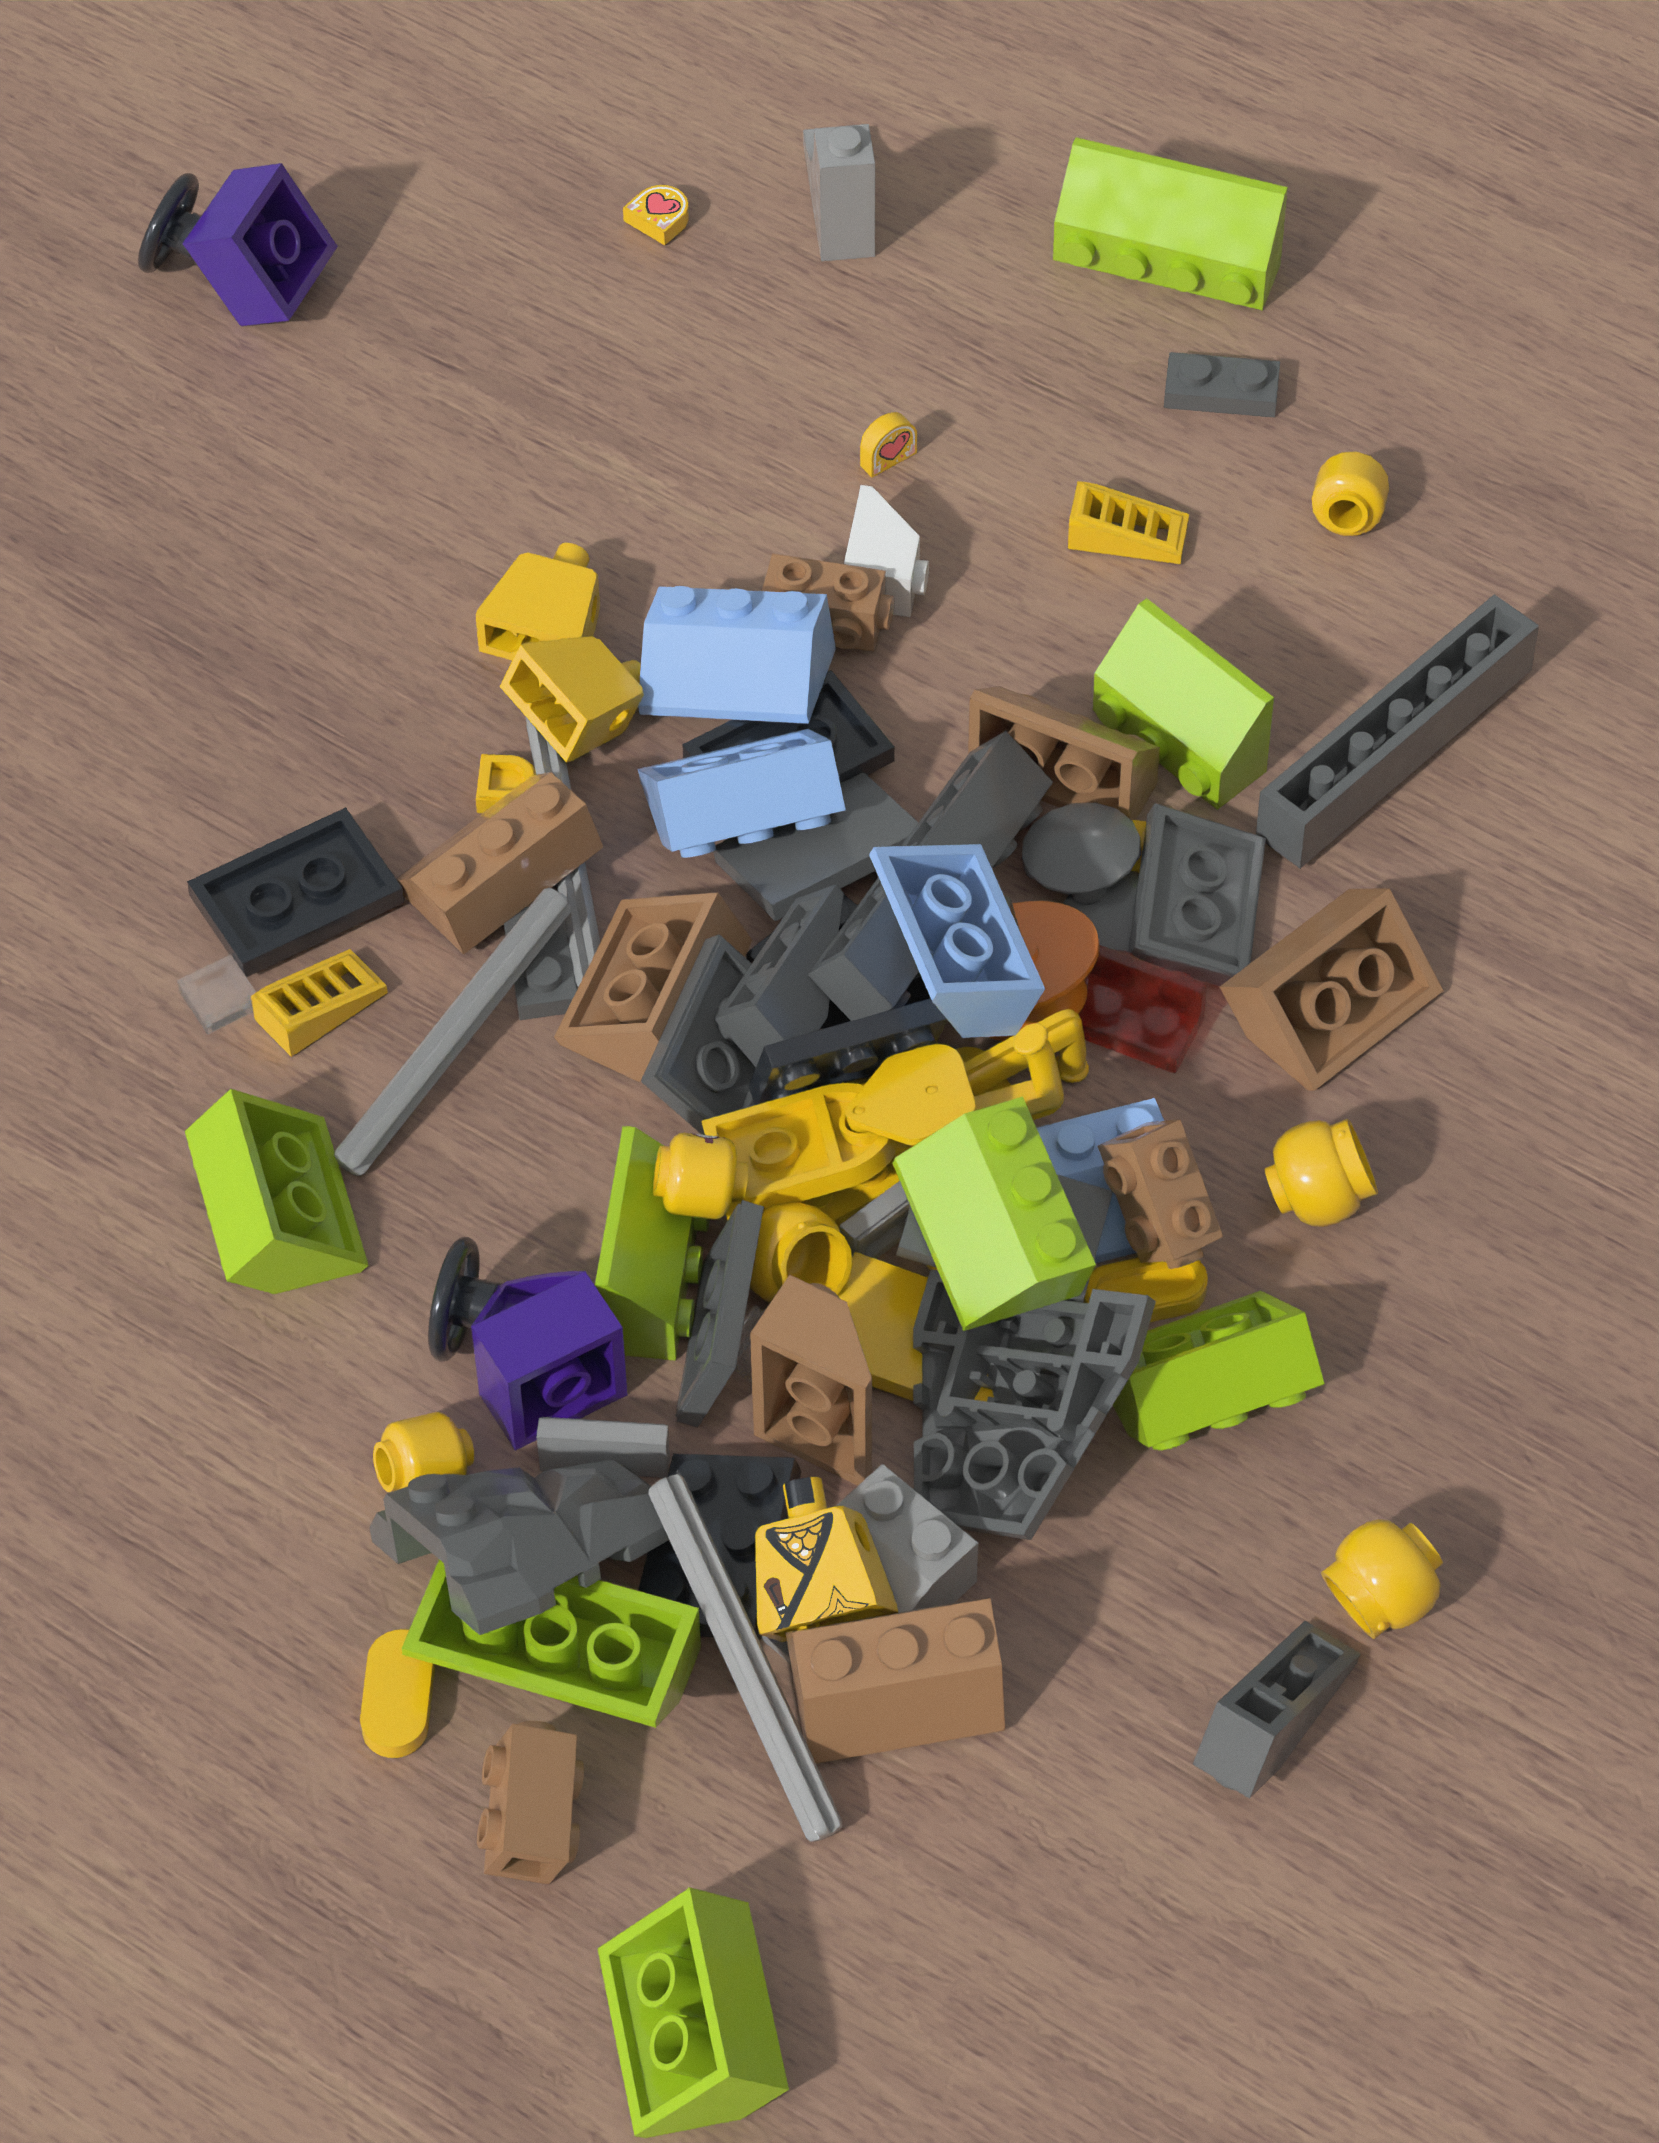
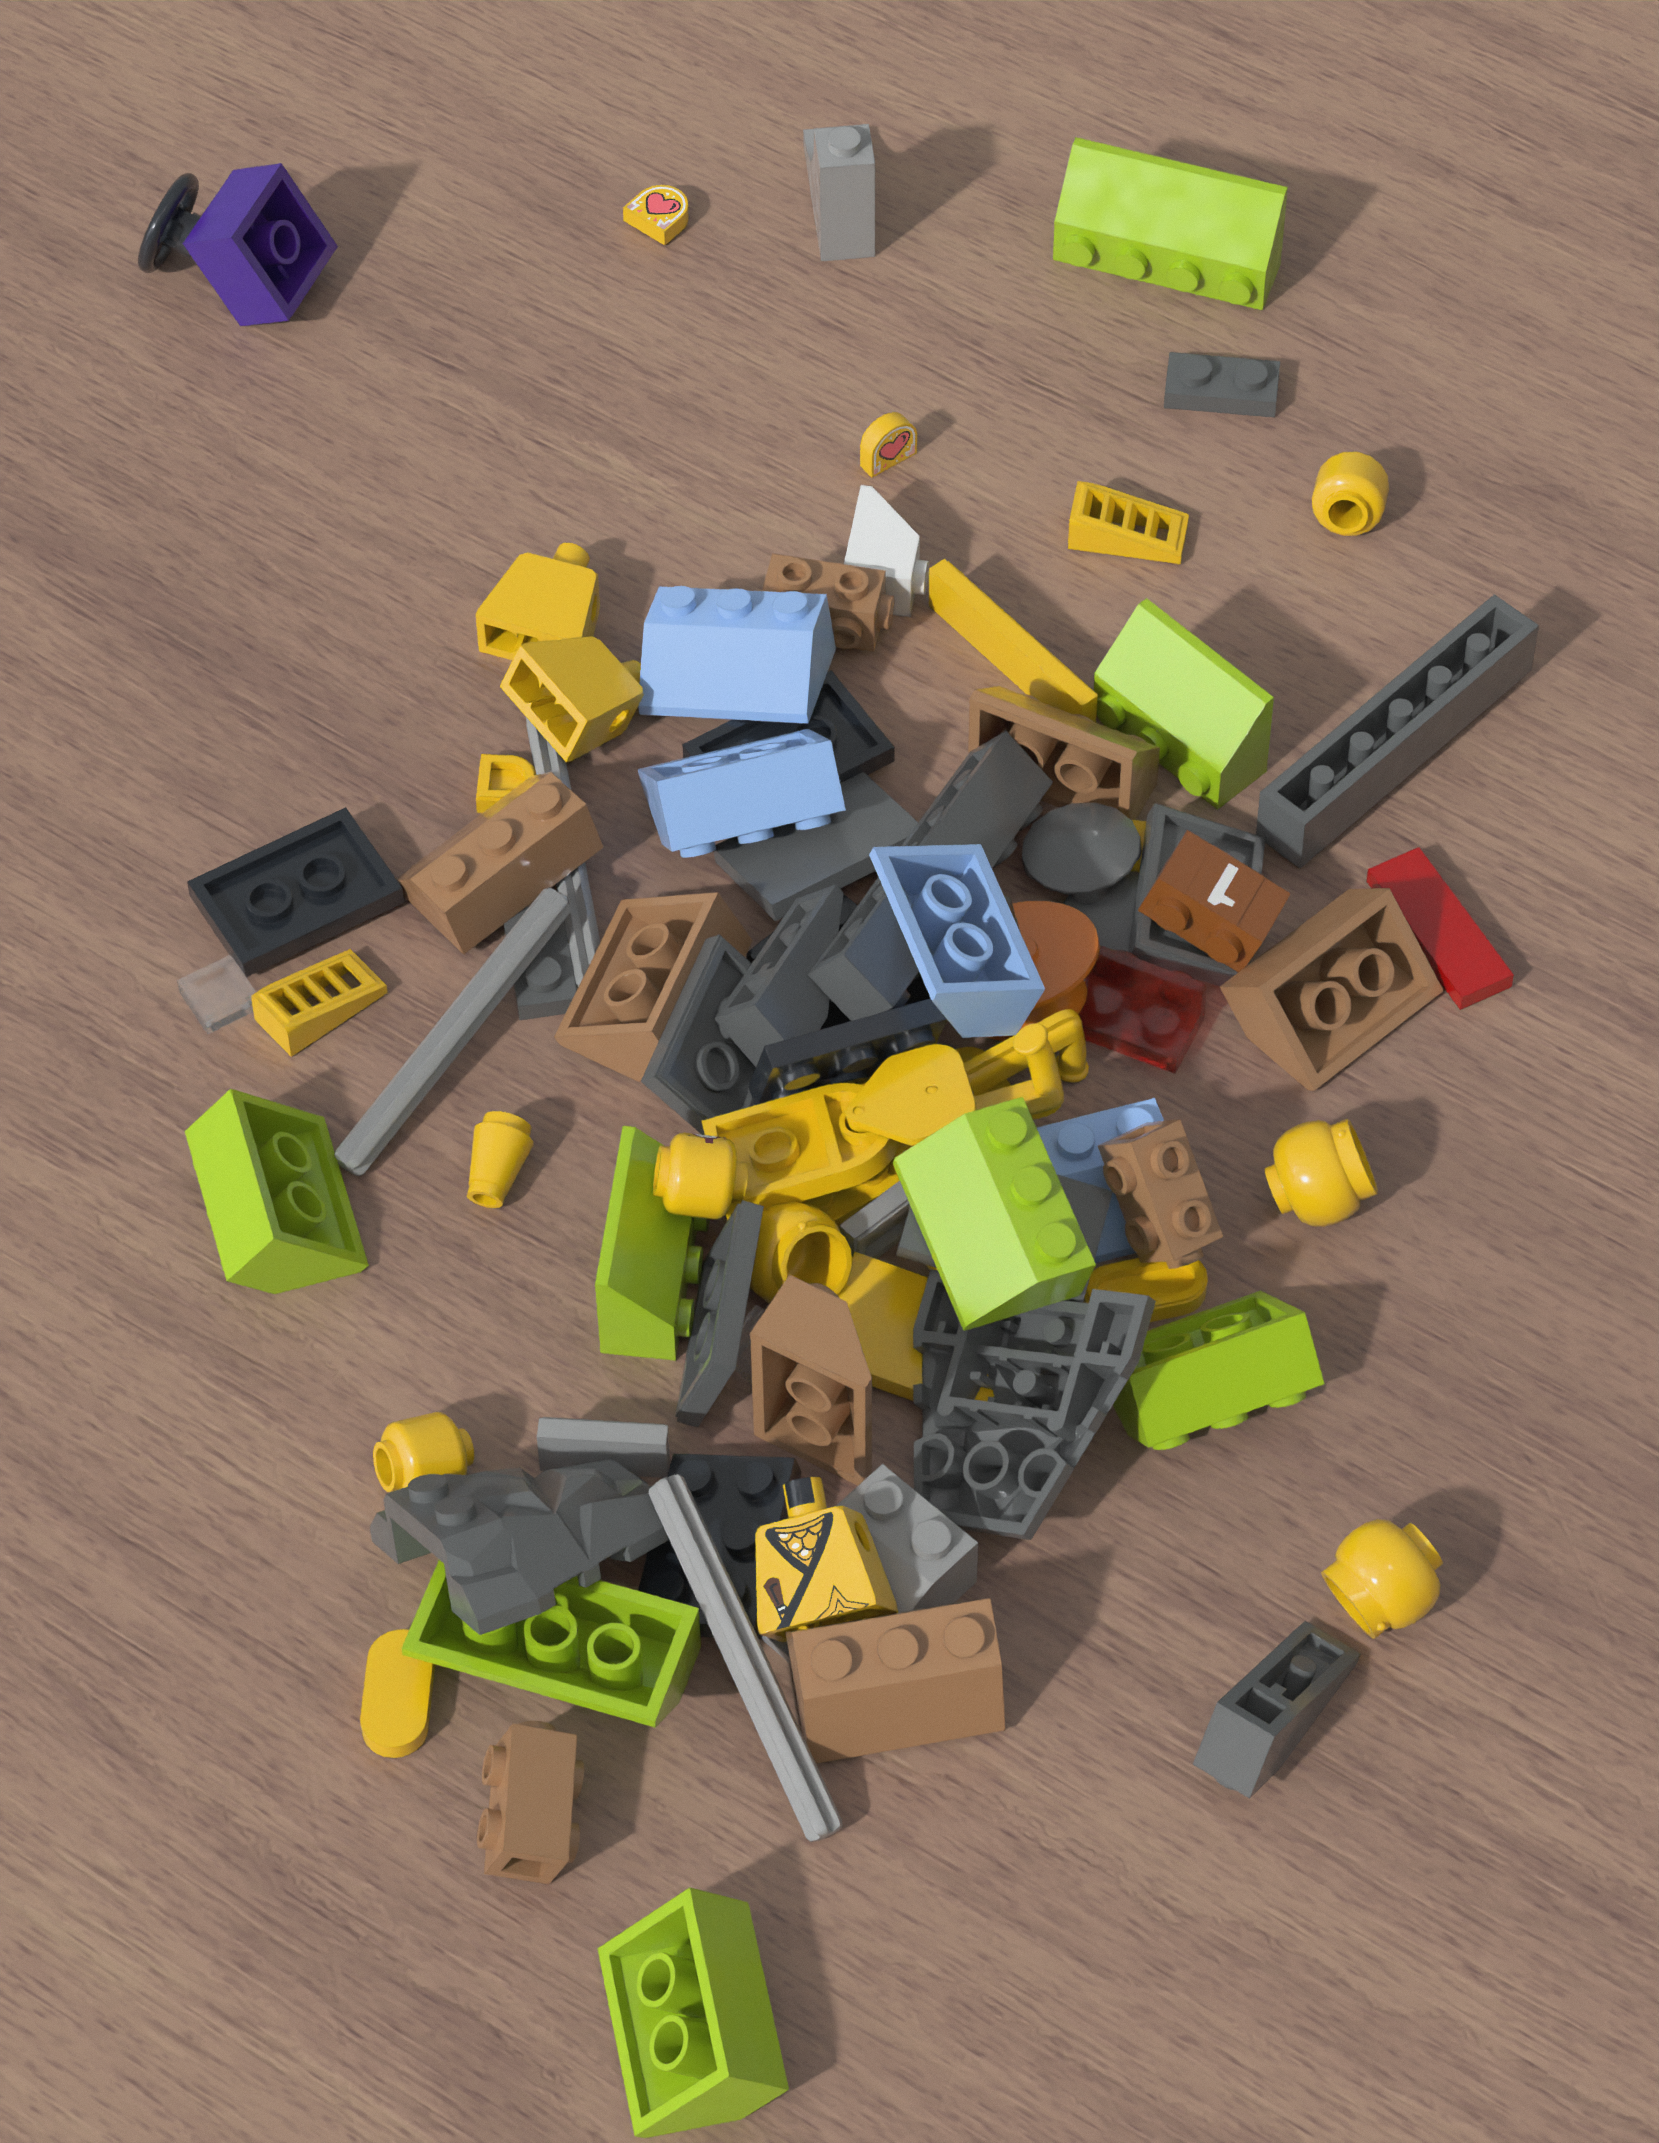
(497, 1156): none -> yellow cone
(537, 1341): dark purple piece -> none
(1006, 642): none -> yellow tile
(1214, 902): none -> dark orange brick
(1444, 929): none -> red tile

